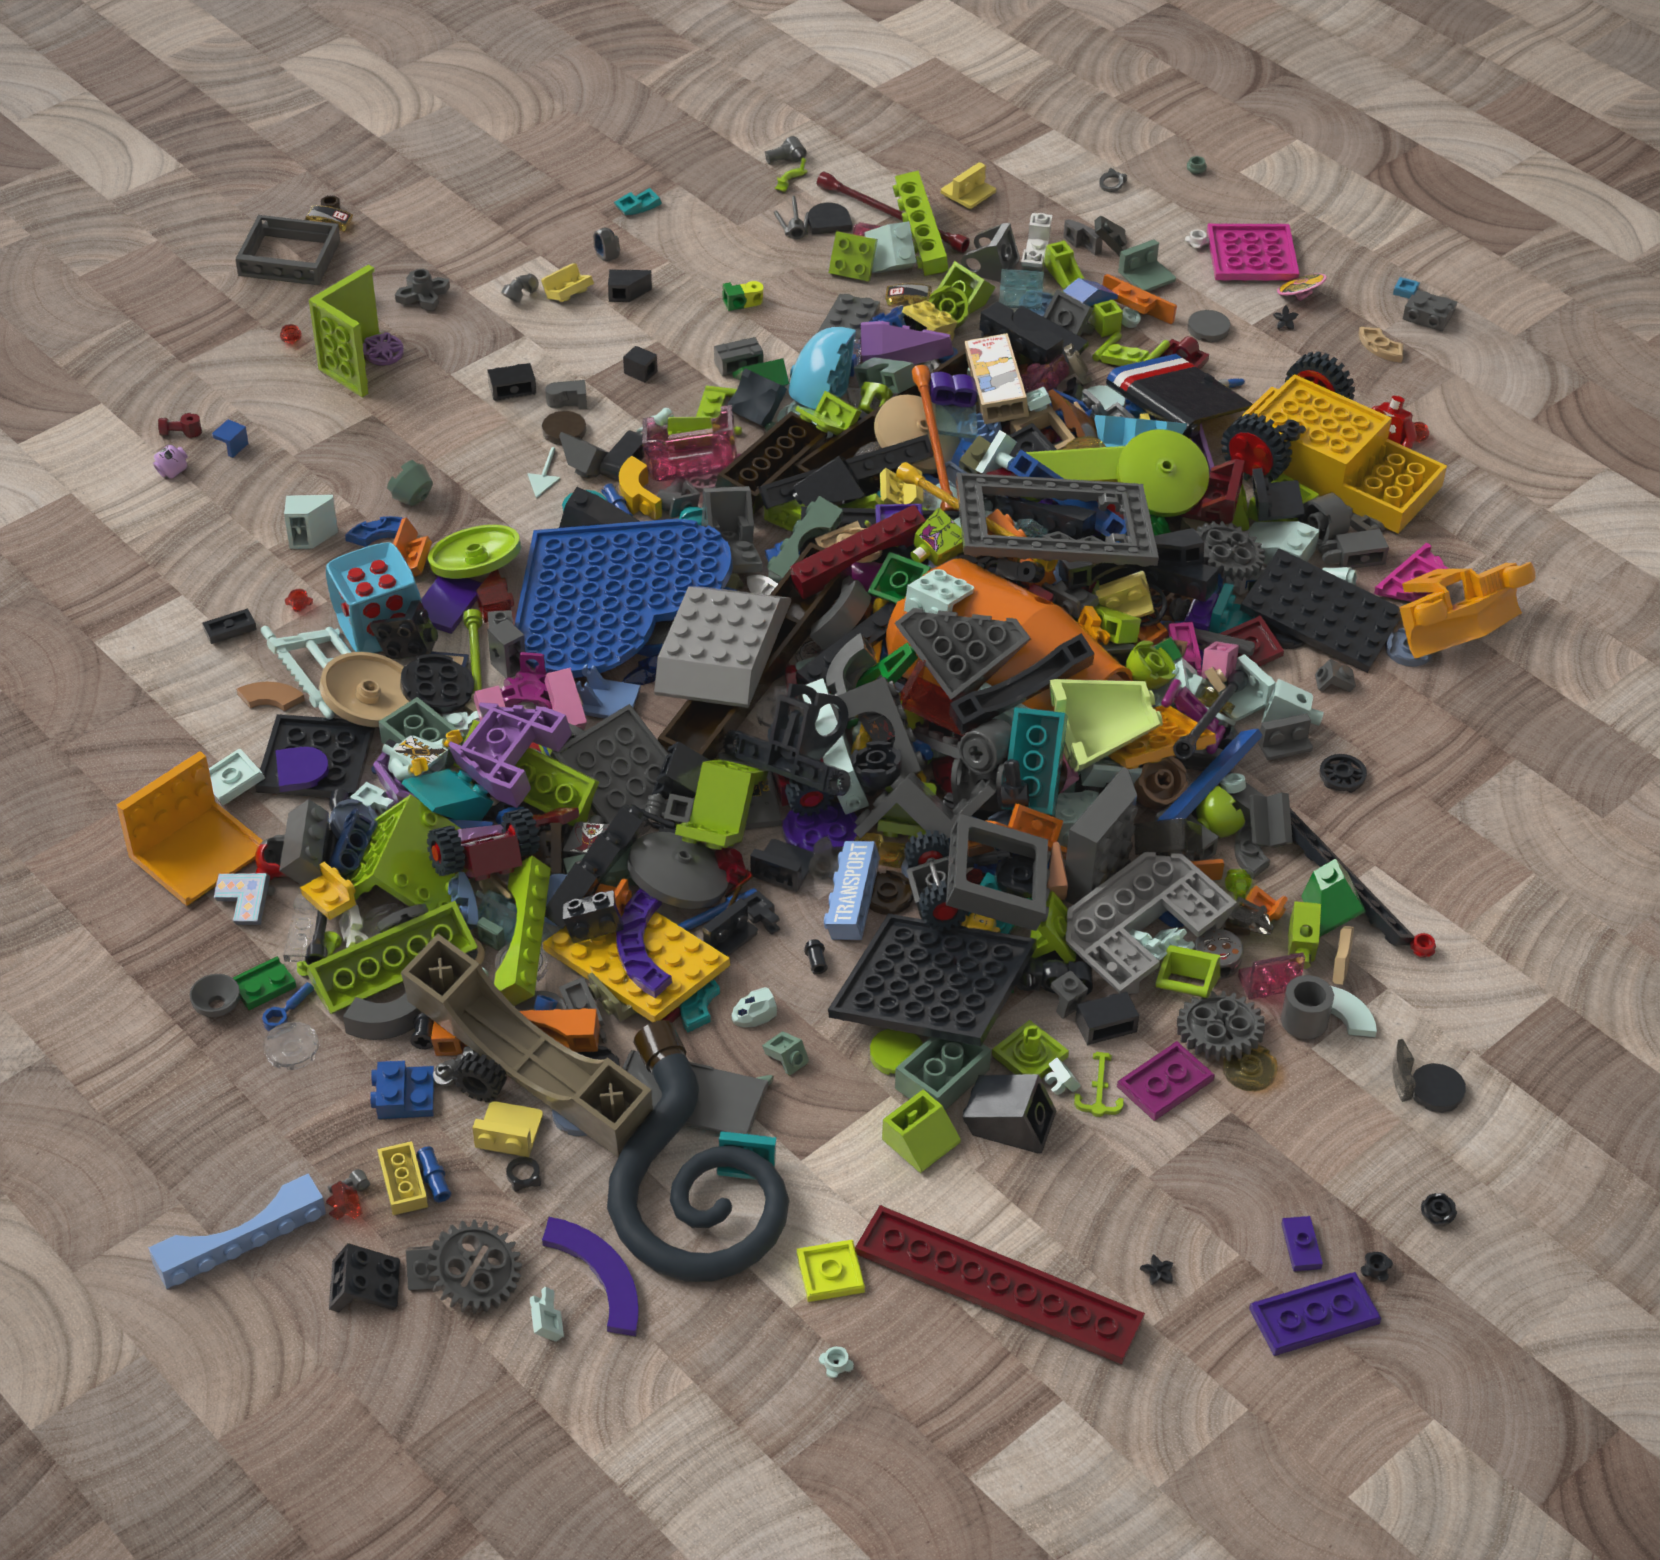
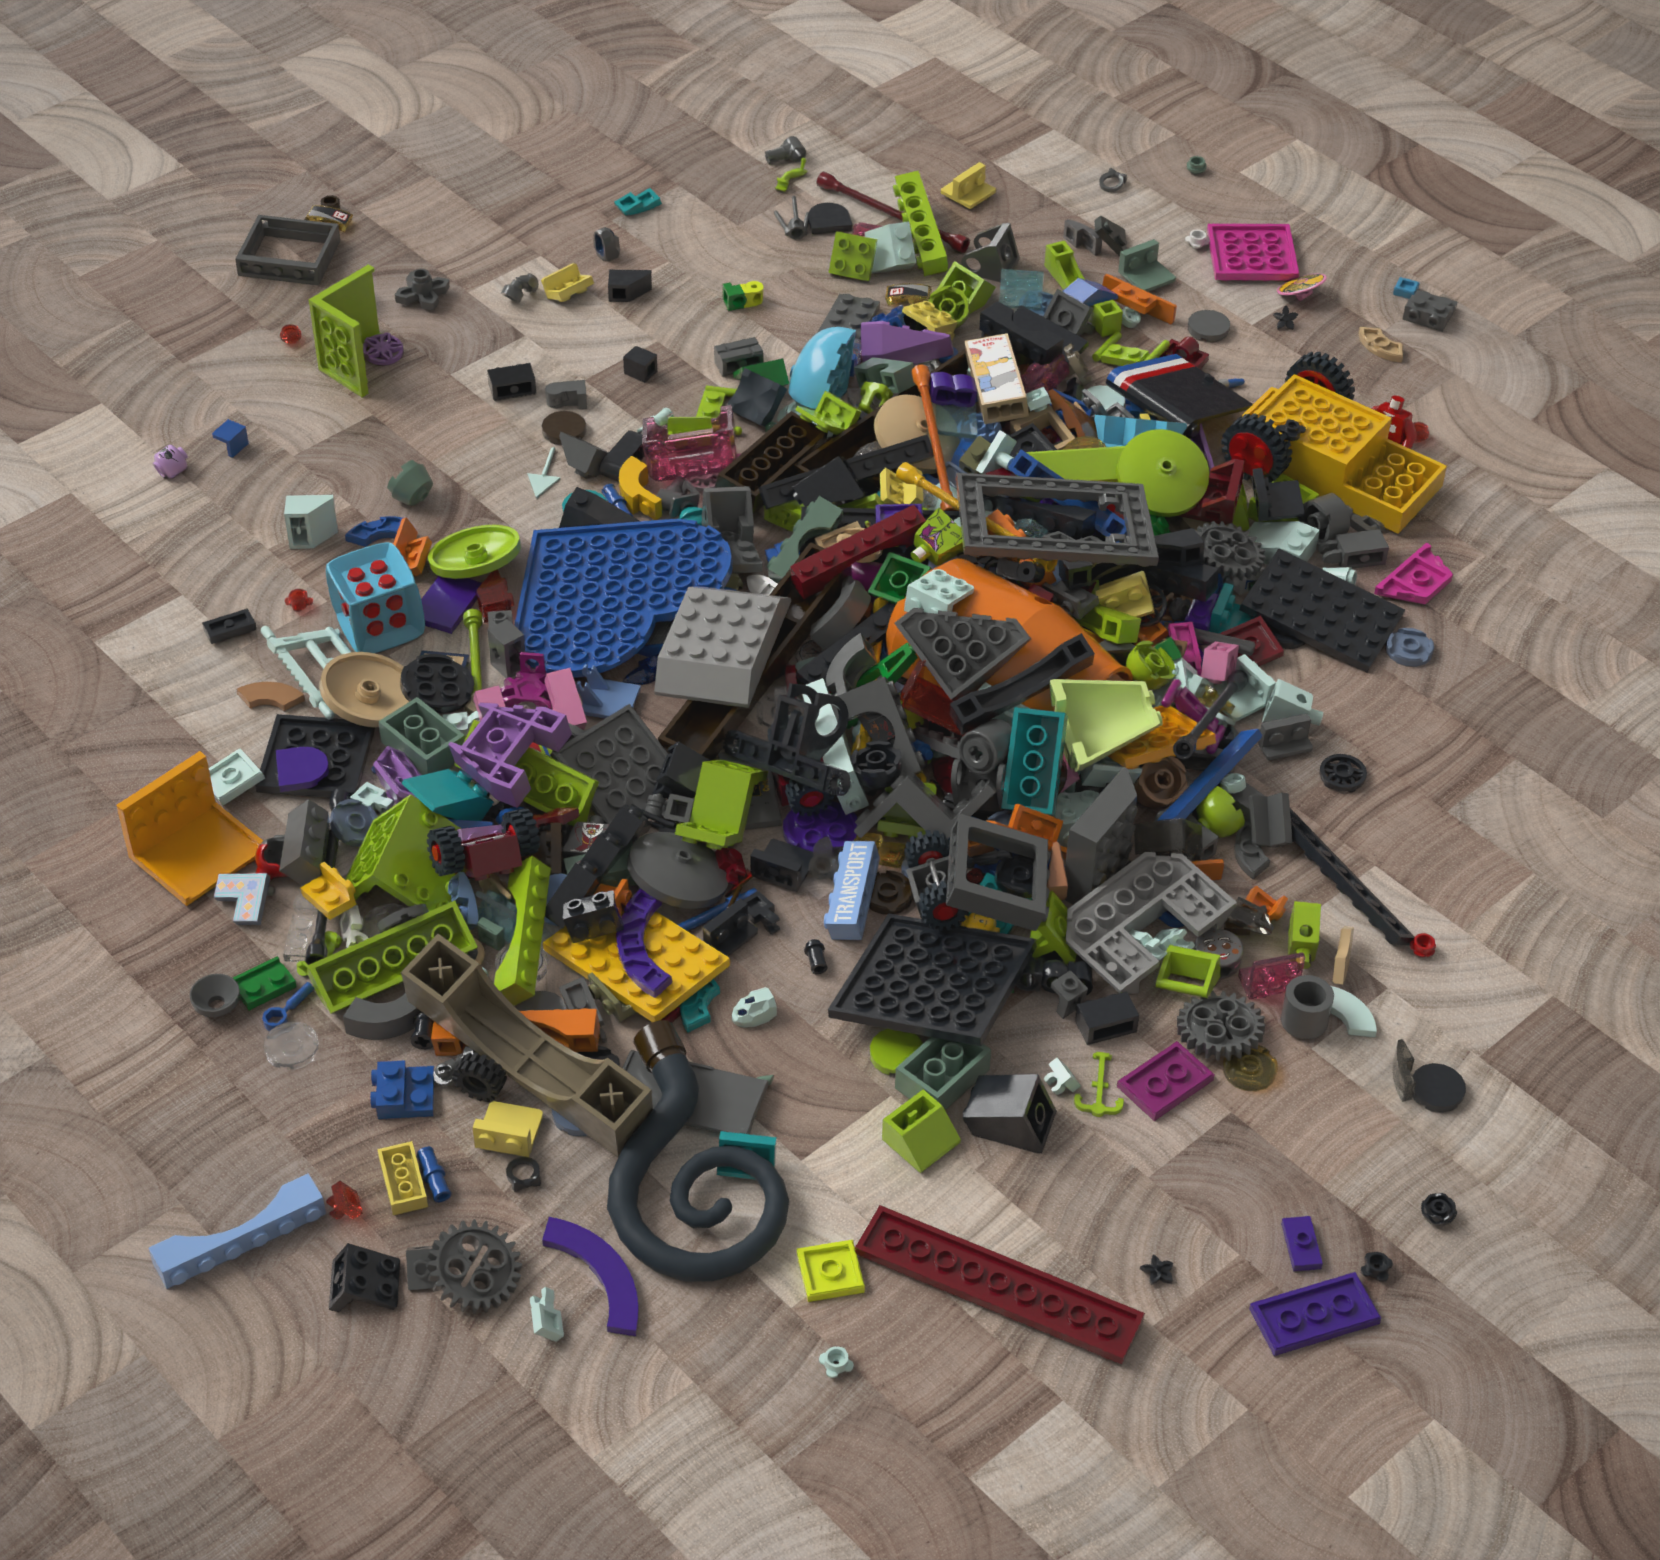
(188, 424): dark red leg -> none
(352, 843): dark blue piece -> none
(357, 1179): dark grey hand -> none
(406, 635): black bracket -> none
(418, 756): torso -> none
(545, 1003): blue hinge -> none
(788, 1050): sand green bracket -> none
(1014, 789): black axle -> none
(1029, 1051): lime plate -> none
(1038, 238): white slope -> none
(1091, 623): light orange plate -> none
(1216, 678): tan plate -> none
(1238, 882): clear neon green piece -> none
(1335, 674): dark grey bracket -> none
(1336, 894): green slope -> none
(1489, 603): light orange piece -> none

